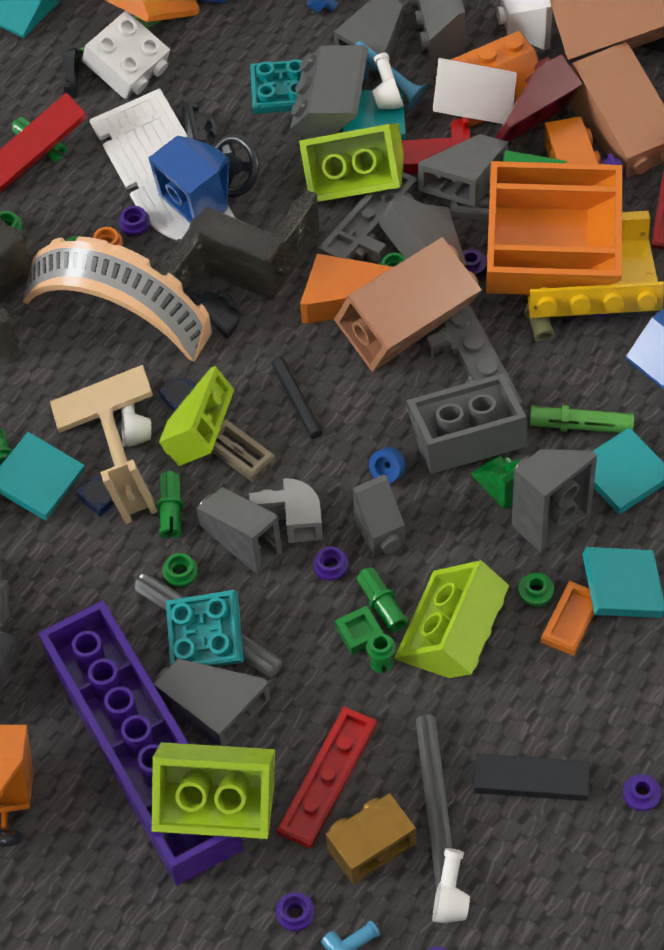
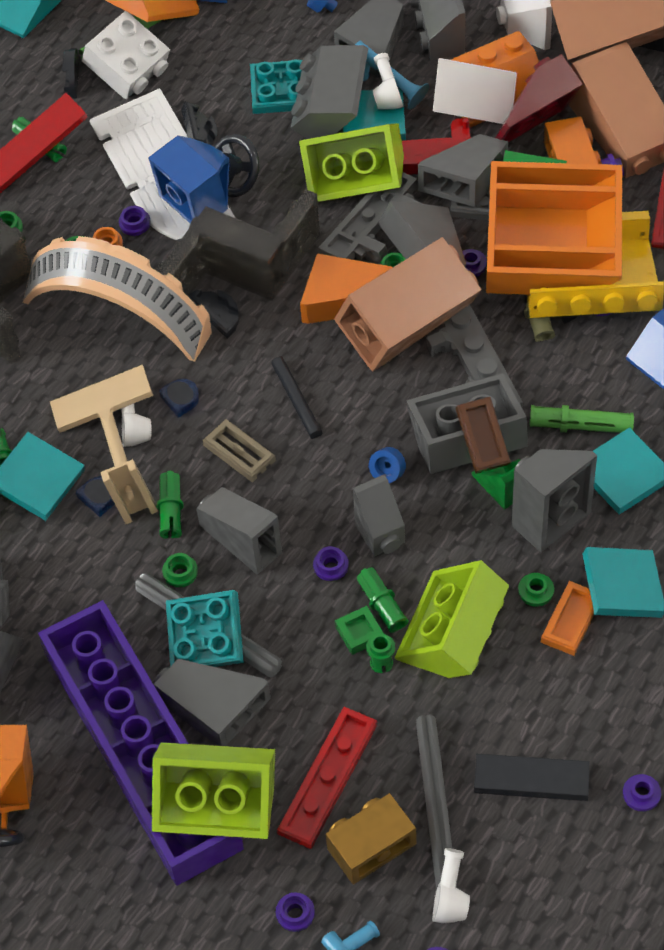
(197, 421): lime slope -> none
(296, 505): light grey brick -> none
(483, 435): none -> reddish brown tile

